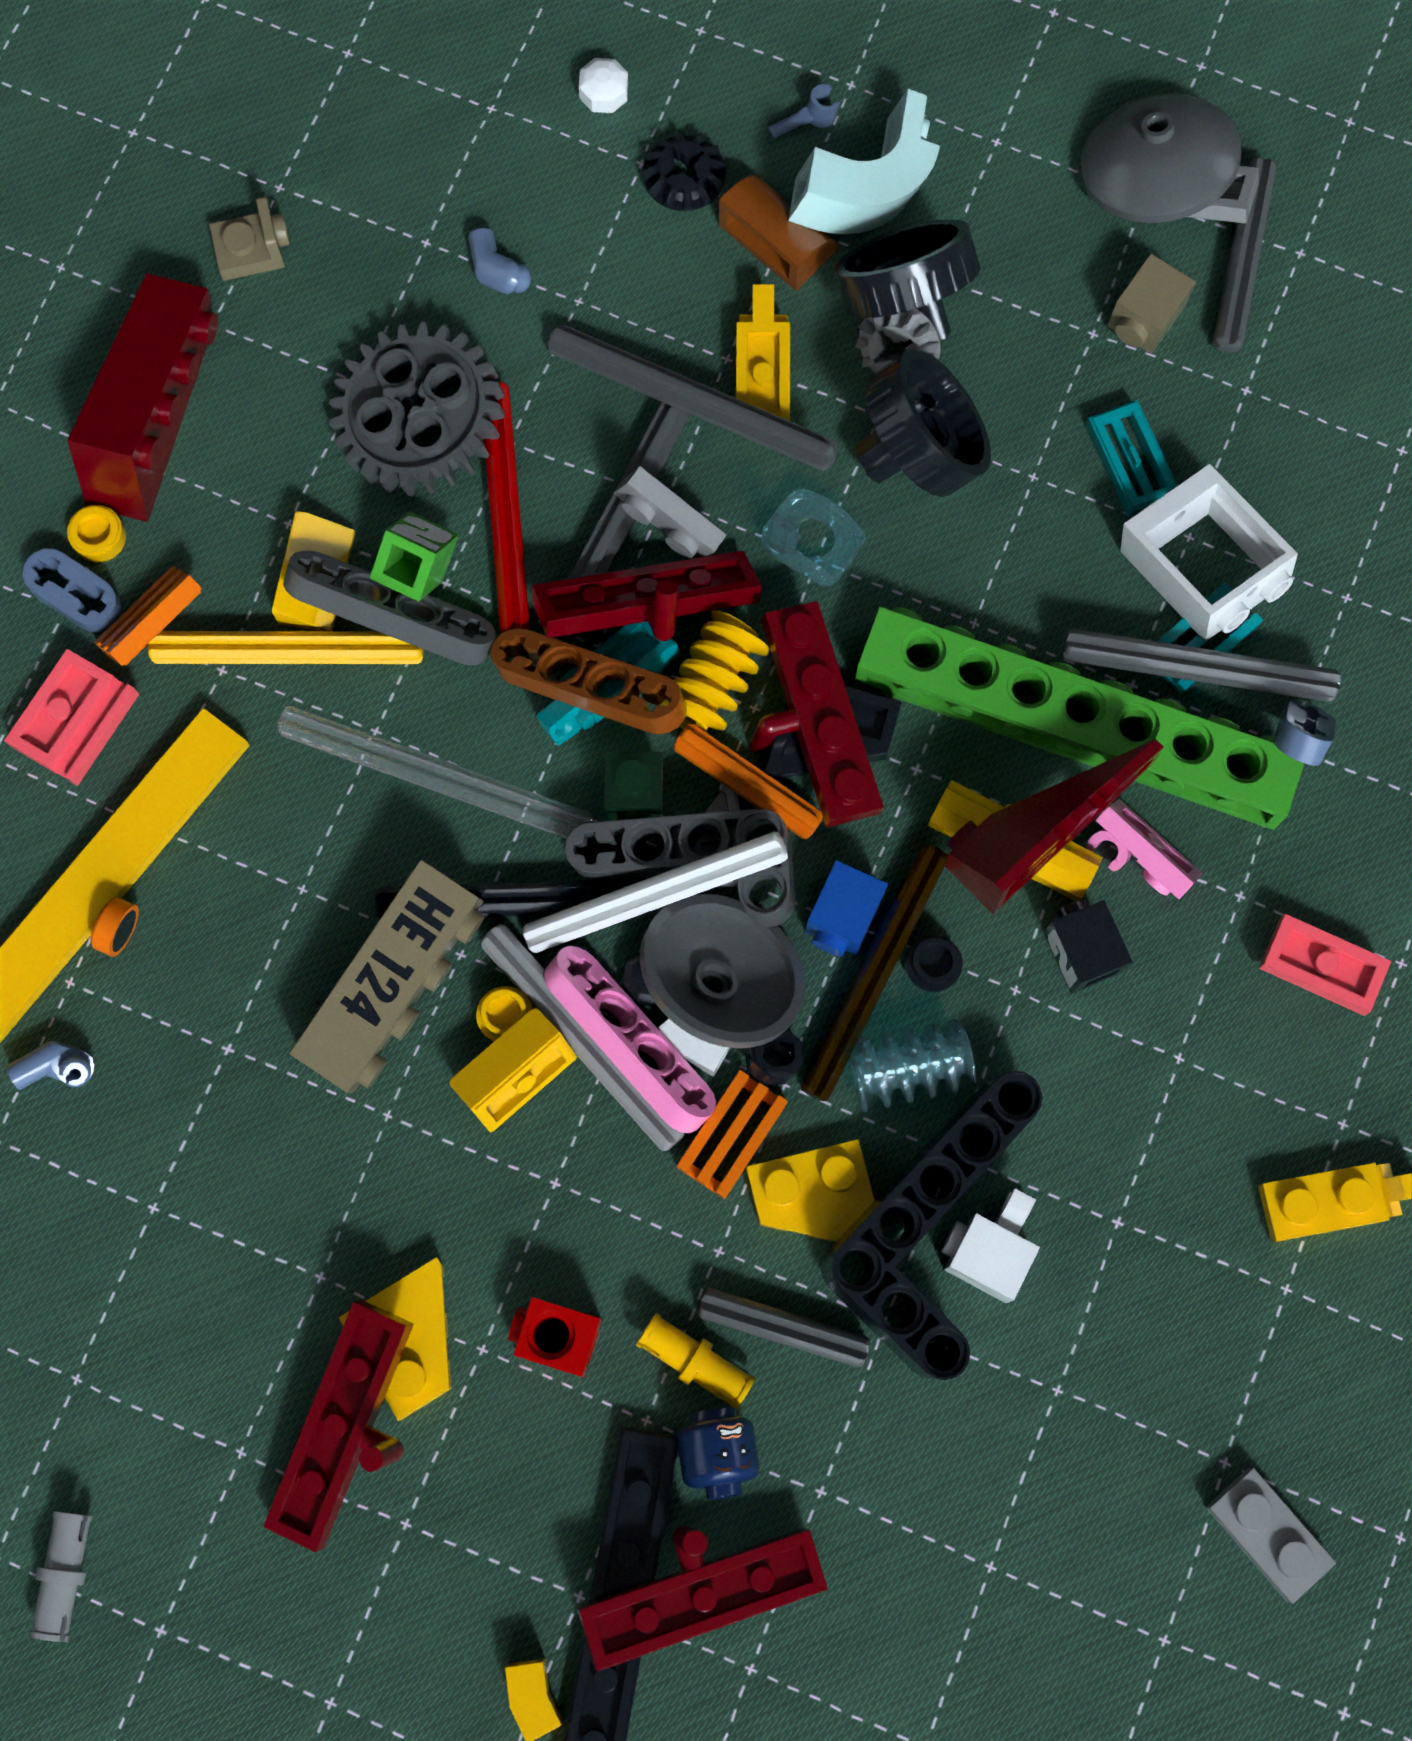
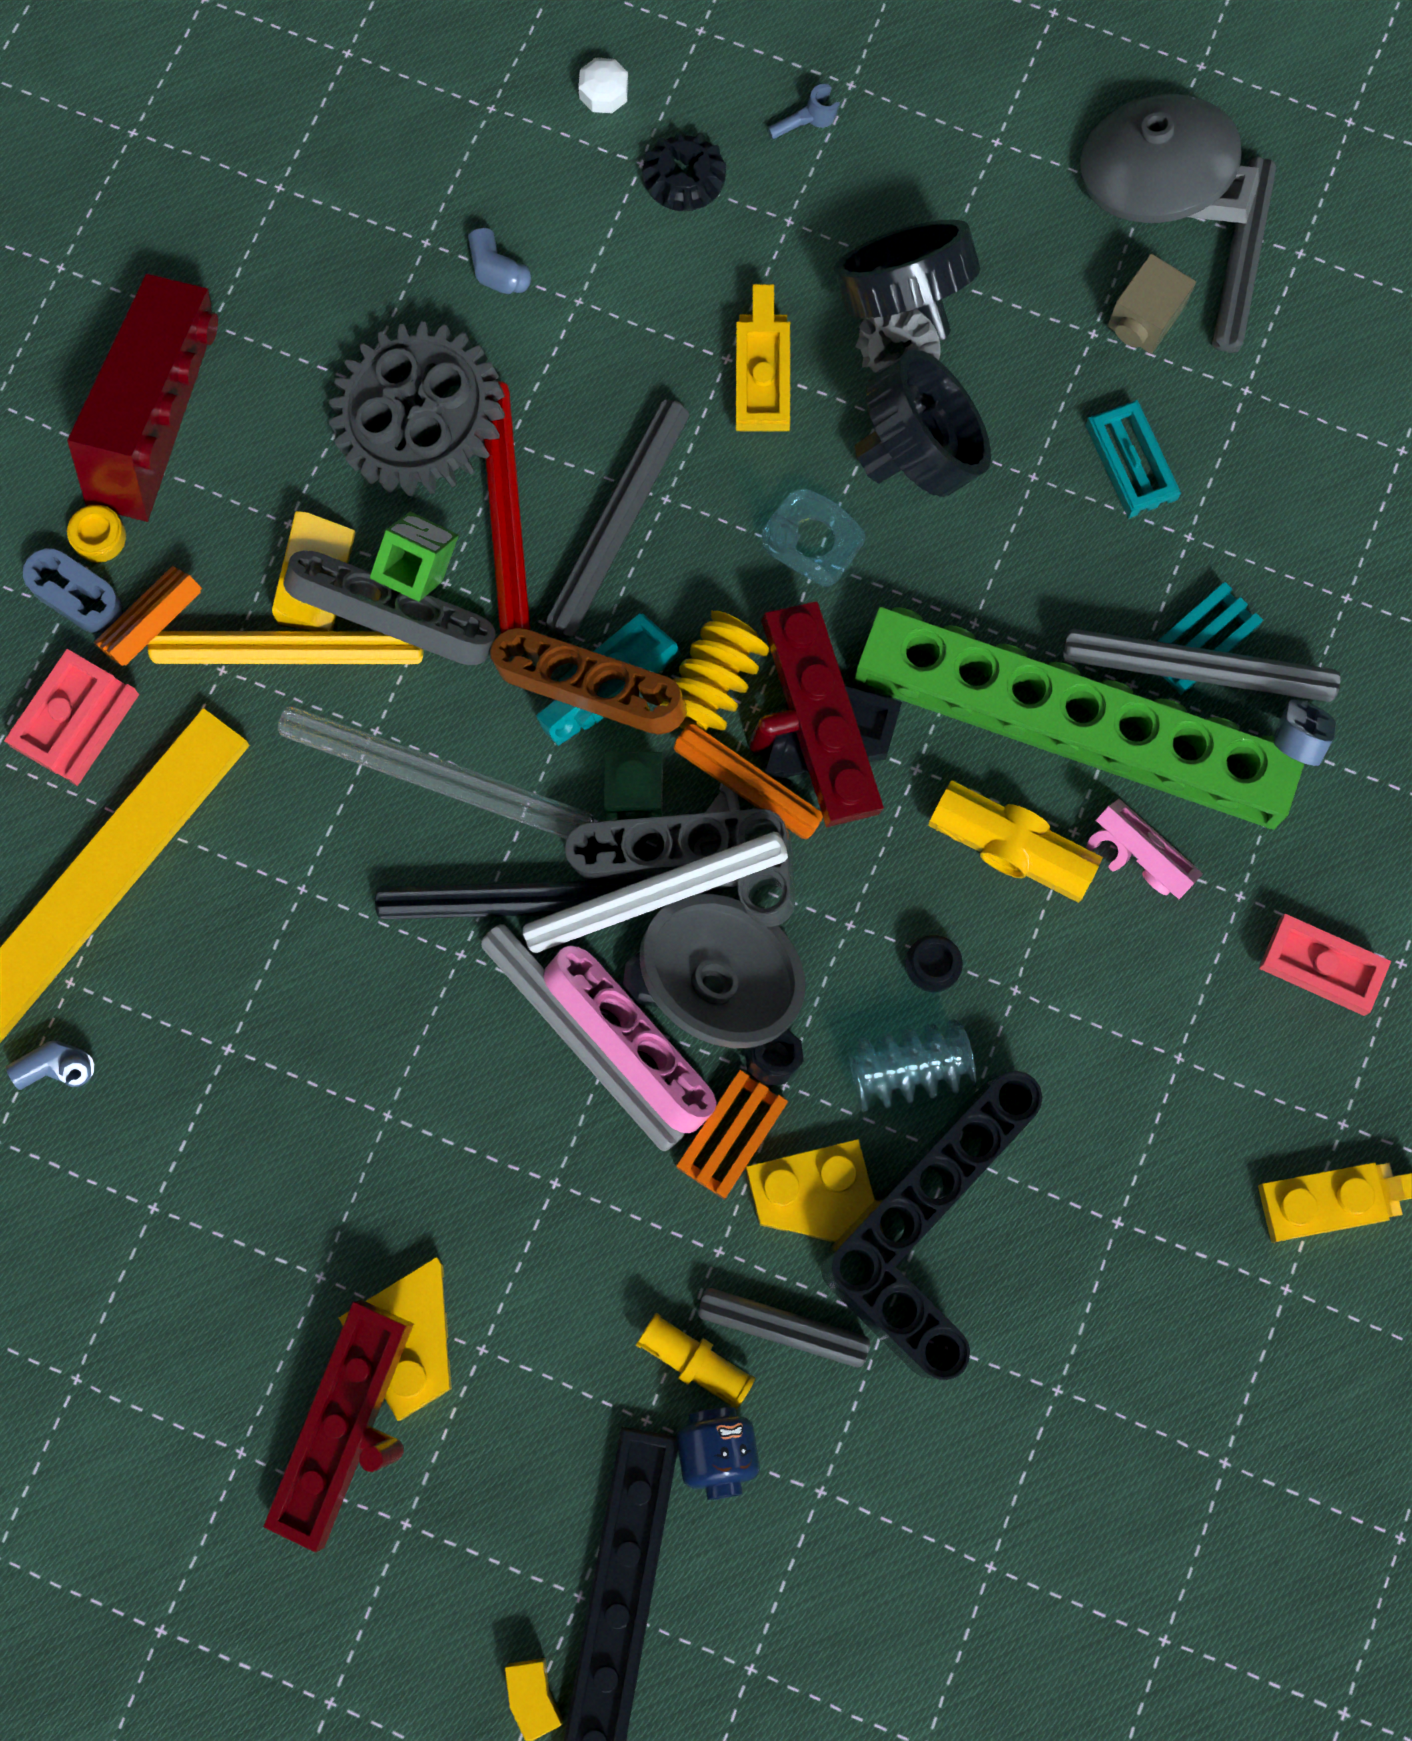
(60, 1577): light grey pin -> none
(114, 926): orange tile -> none
(250, 242): dark tan bracket -> none
(387, 979): dark tan brick -> none
(501, 1010): yellow plate -> none
(513, 1069): yellow slope -> none
(582, 1336): red brick -> none
(646, 594): dark red plate -> none
(654, 503): light grey plate -> none
(693, 398): dark grey axle -> none
(695, 1051): white piece -> none
(700, 1595): dark red plate -> none
(759, 222): dark orange brick -> none
(845, 910): blue brick -> none
(859, 196): light aqua arch -> none
(874, 973): dark brown axle -> none
(993, 1253): white brick -> none
(1025, 836): dark red wedge -> none
(1086, 944): black brick -> none
(1181, 508): white window -> none
(1270, 1535): light grey plate -> none

